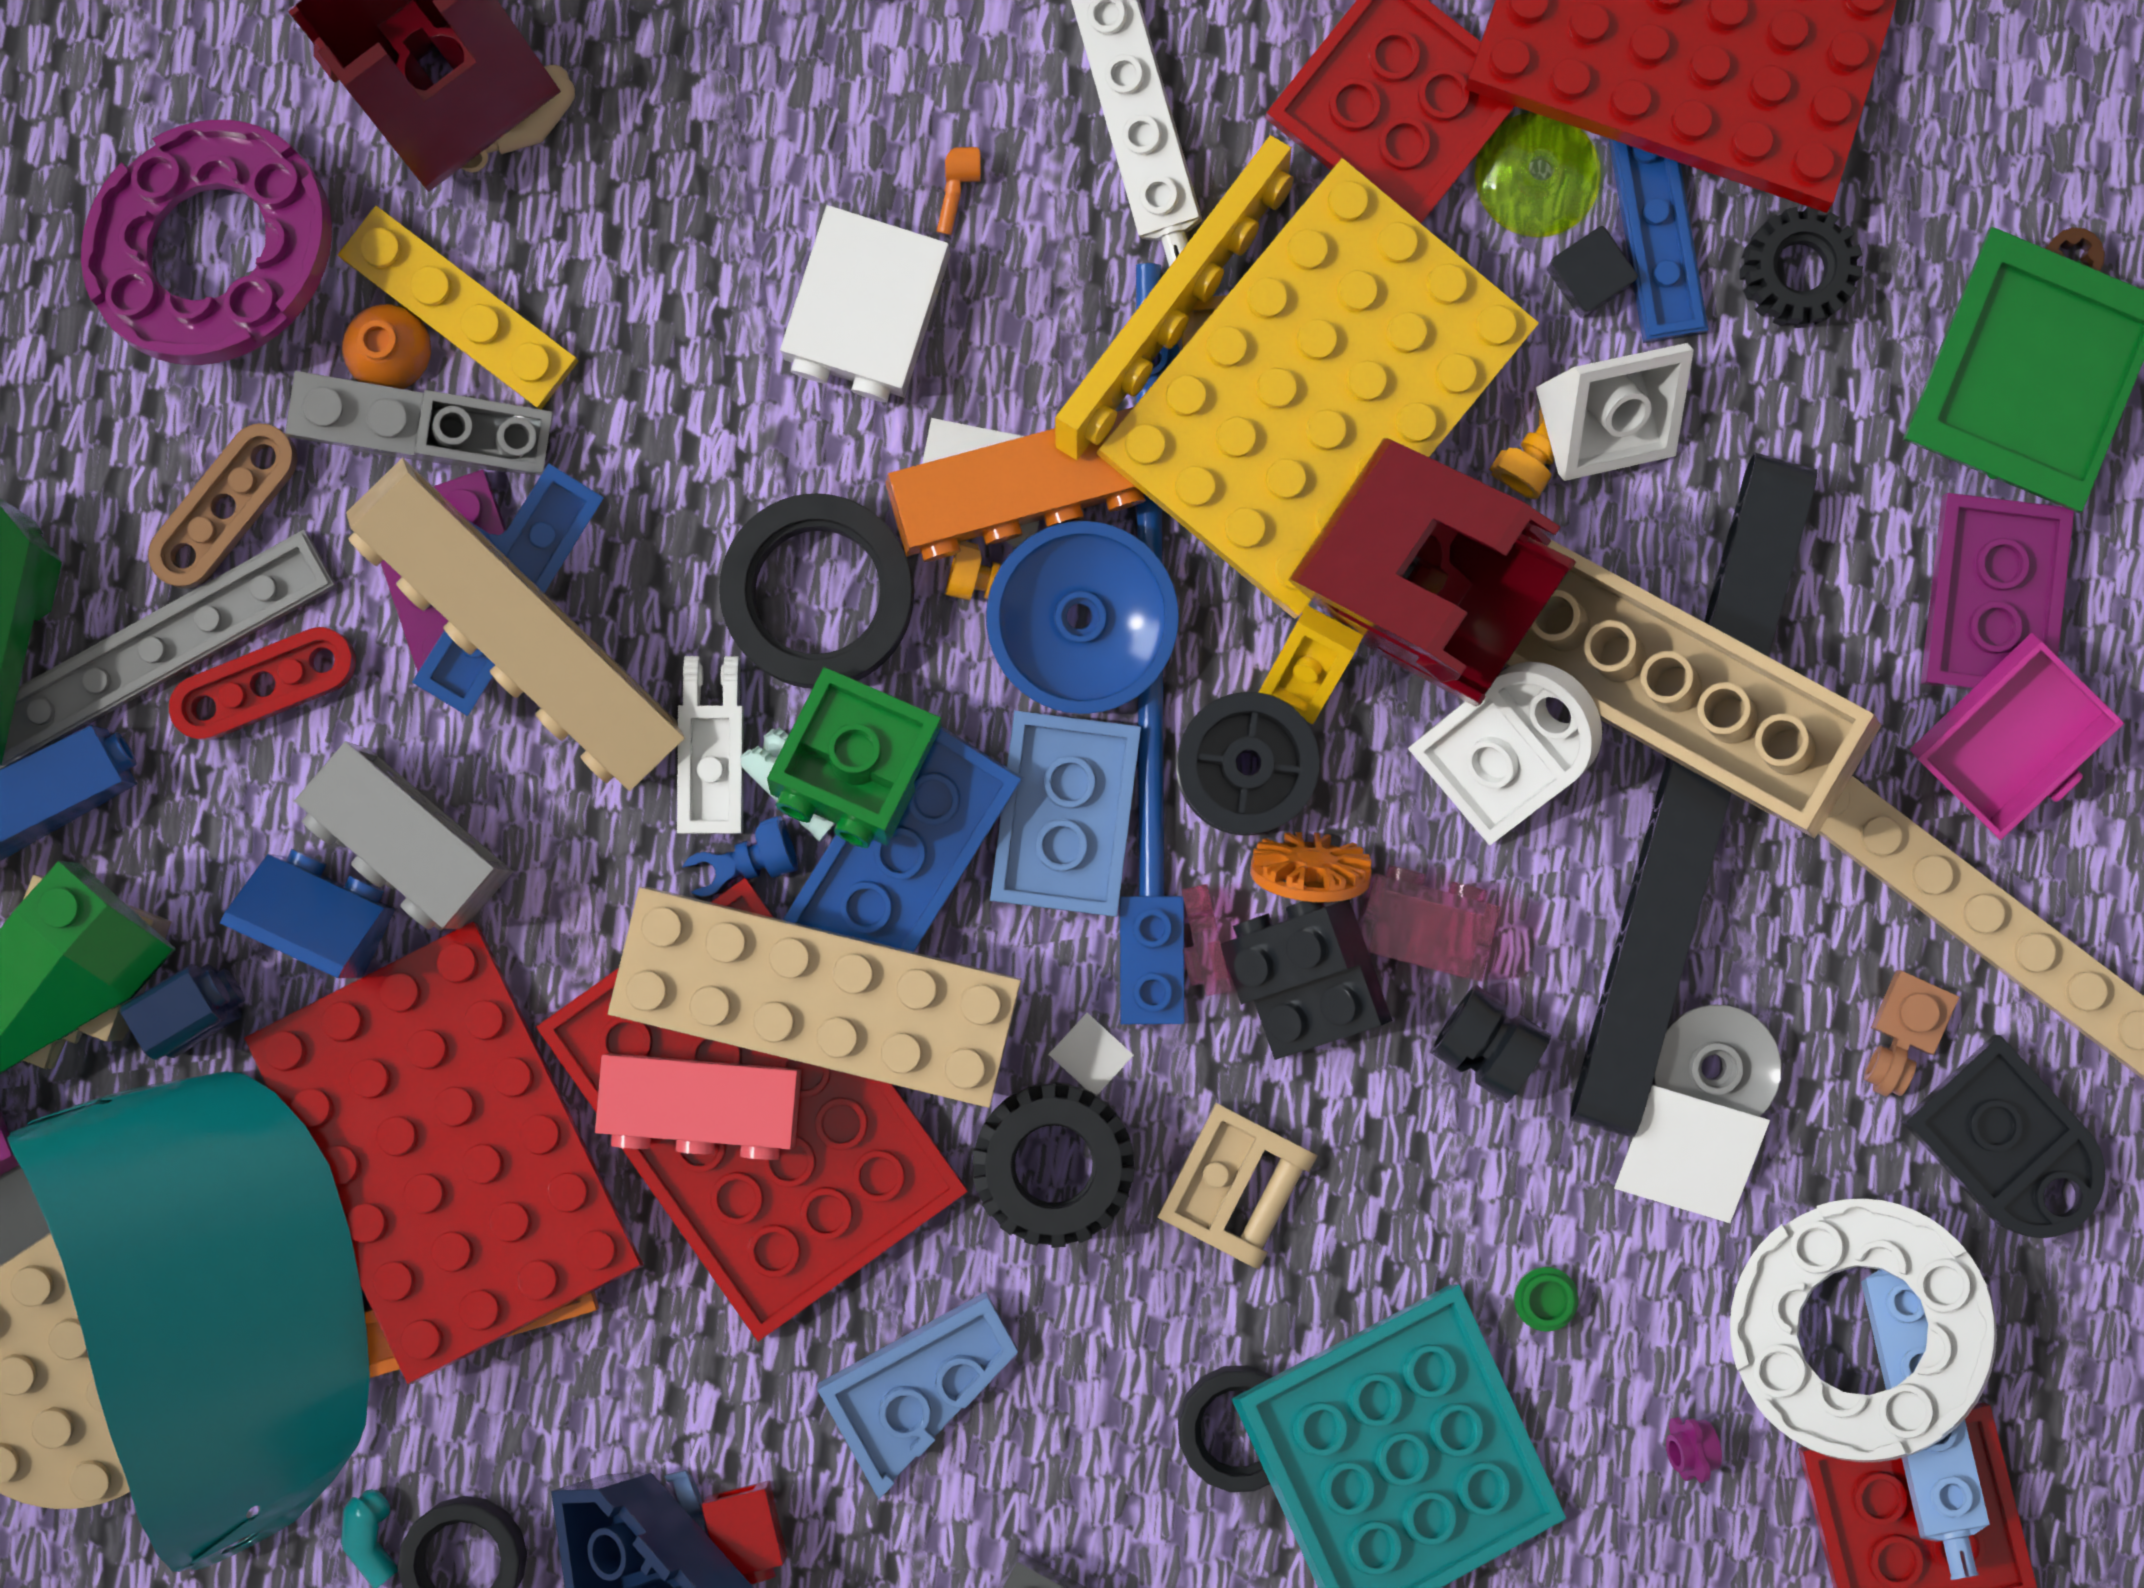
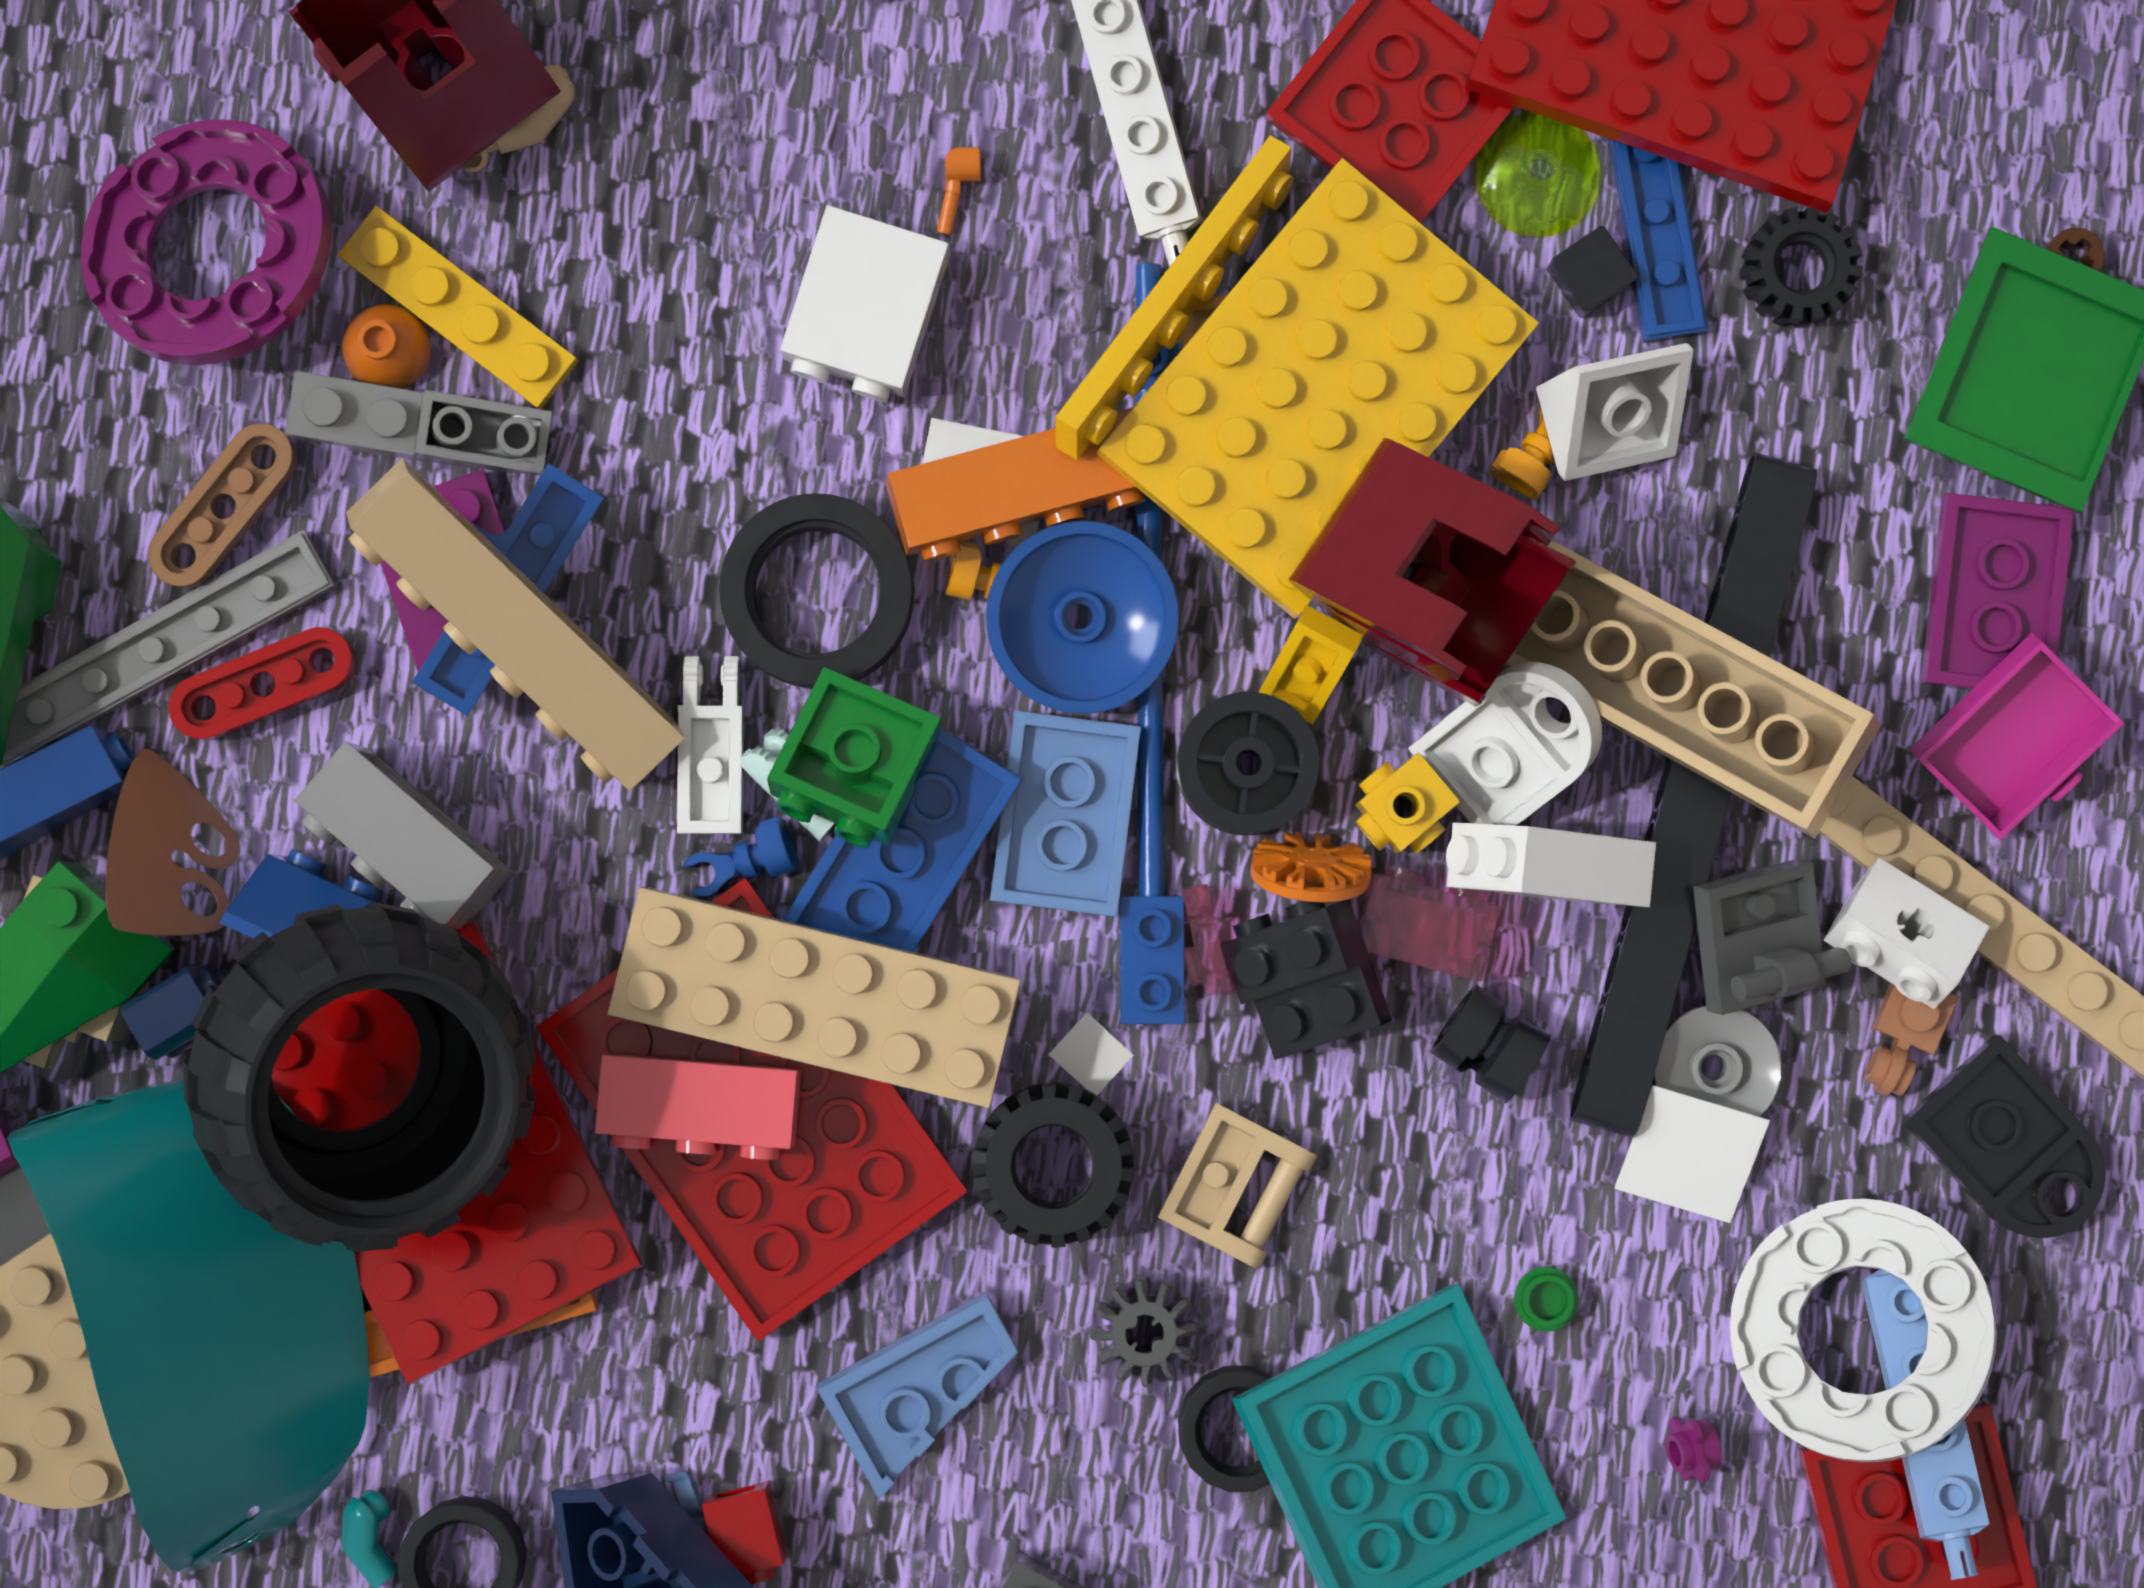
(148, 825): none -> nougat piece
(426, 1153): none -> black tyre
(1161, 1344): none -> dark grey gear
(1428, 801): none -> yellow brick
(1550, 864): none -> white brick
(1762, 937): none -> dark grey plate
(1906, 934): none -> white brick

